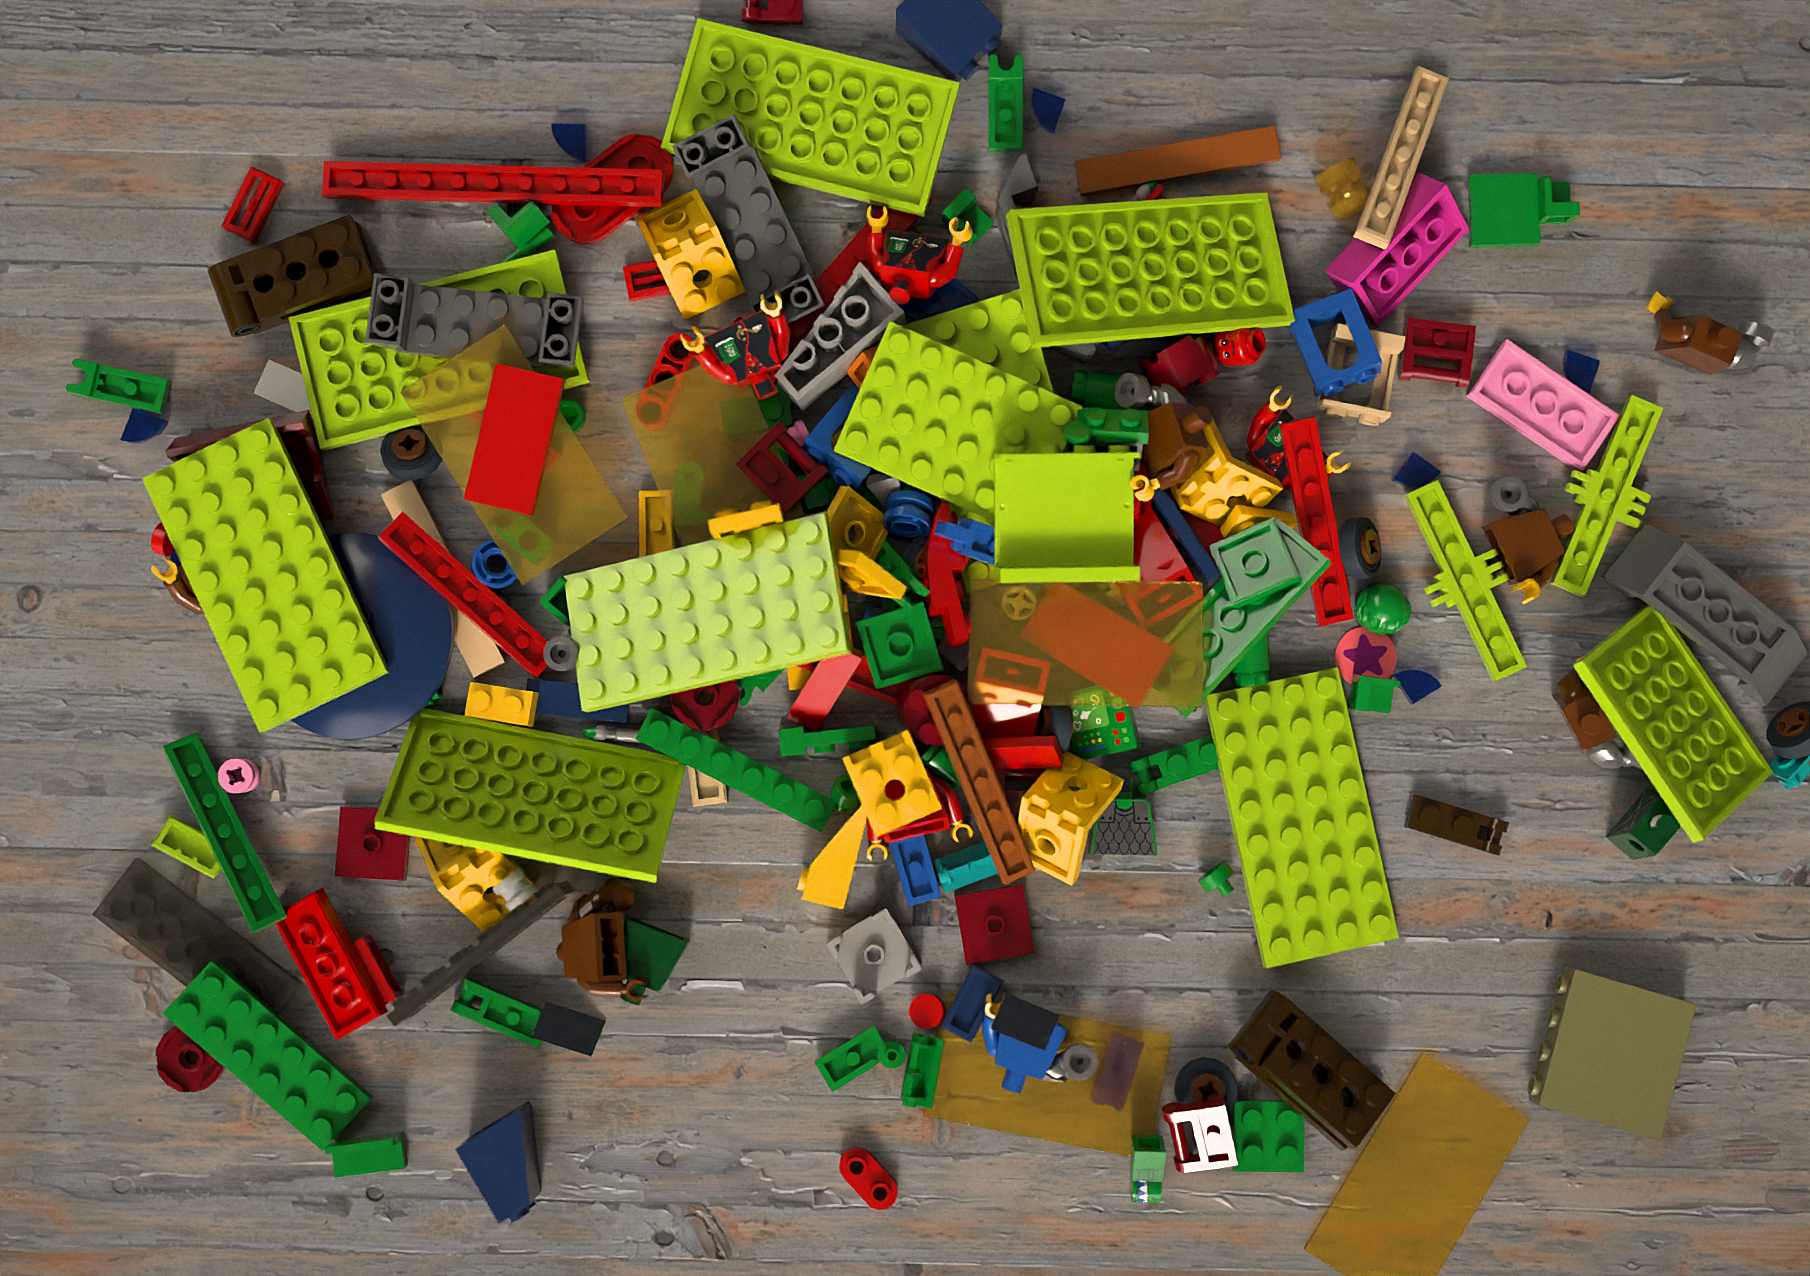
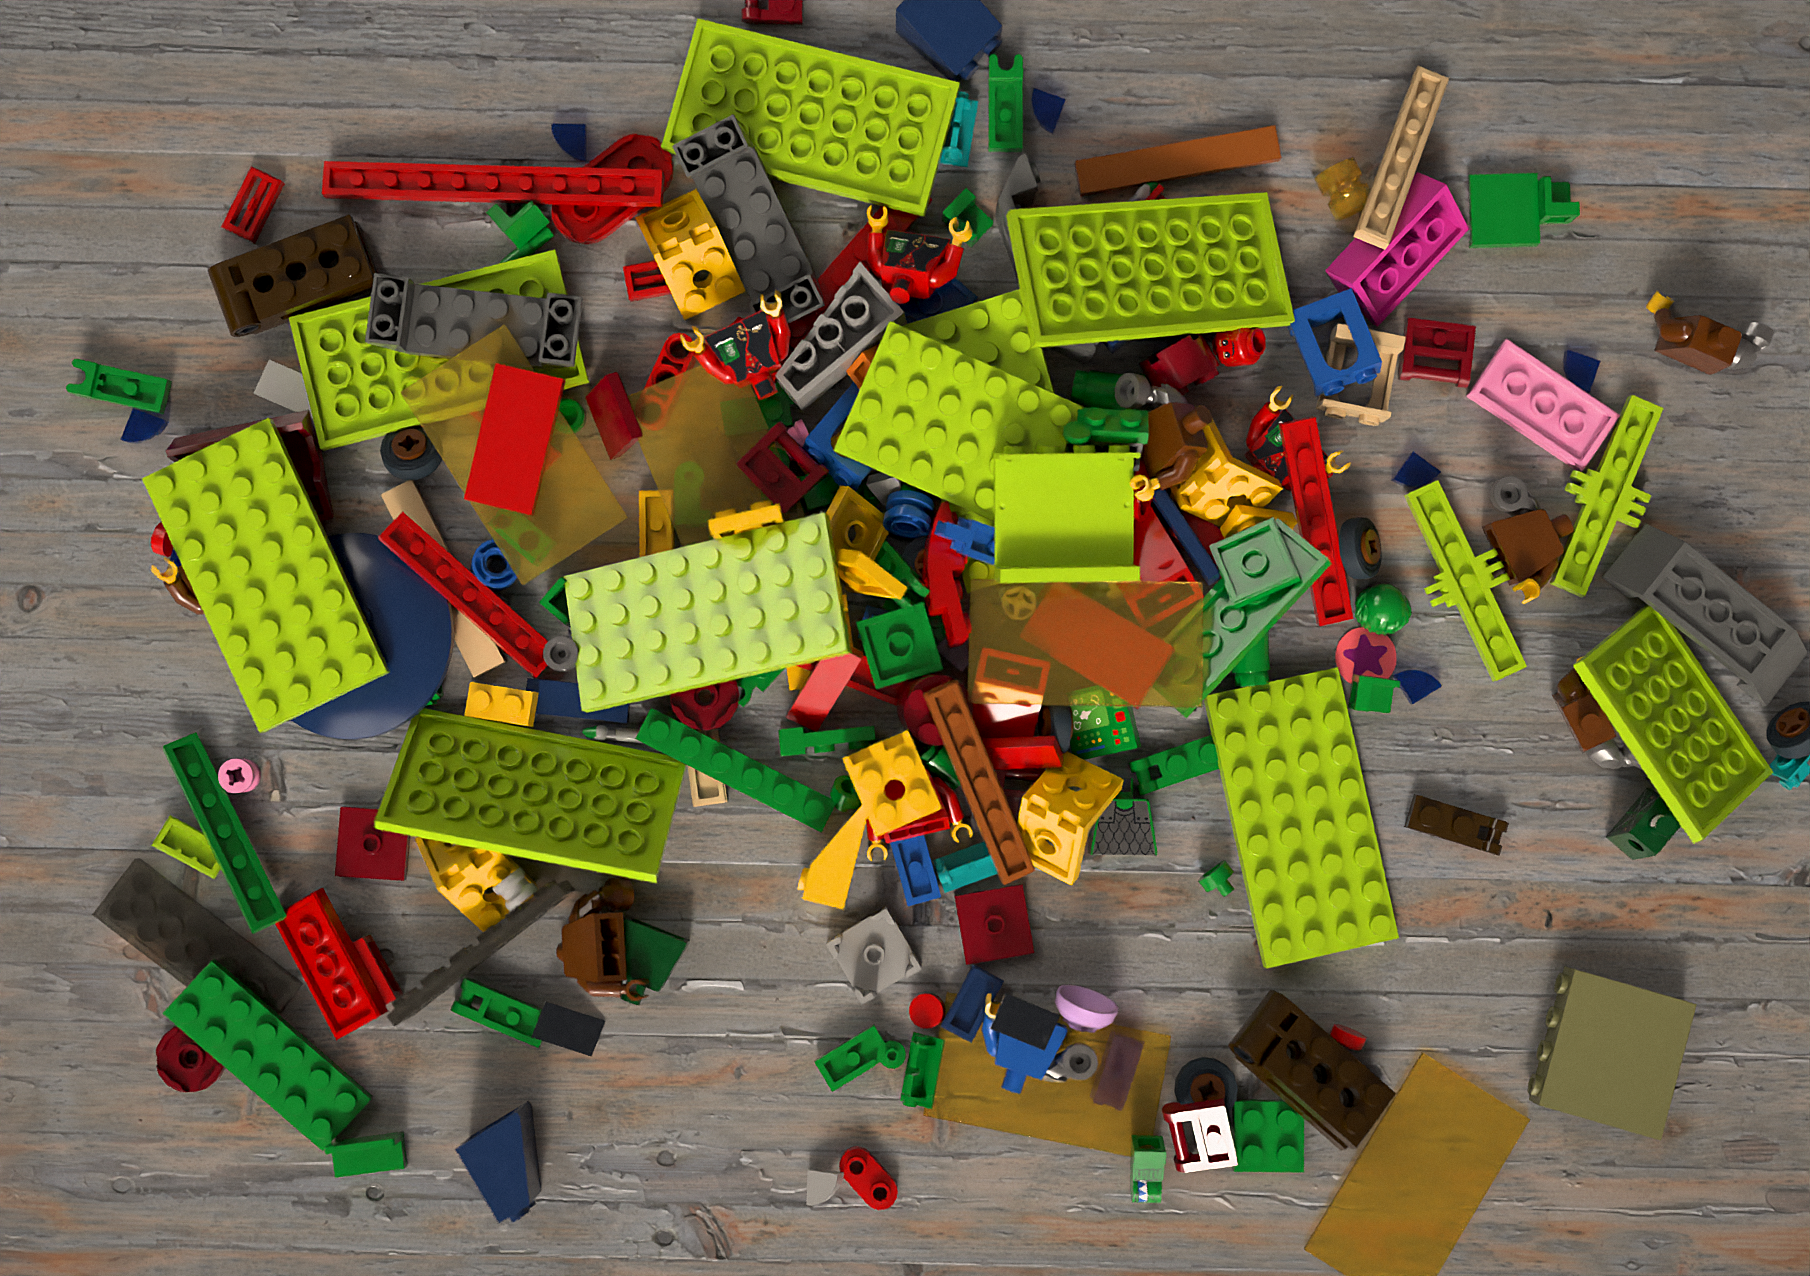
(614, 415): none -> dark red tile
(822, 1185): none -> light grey tile
(960, 133): none -> teal hinge
(1084, 1008): none -> lavender piece
(1348, 1037): none -> red tile

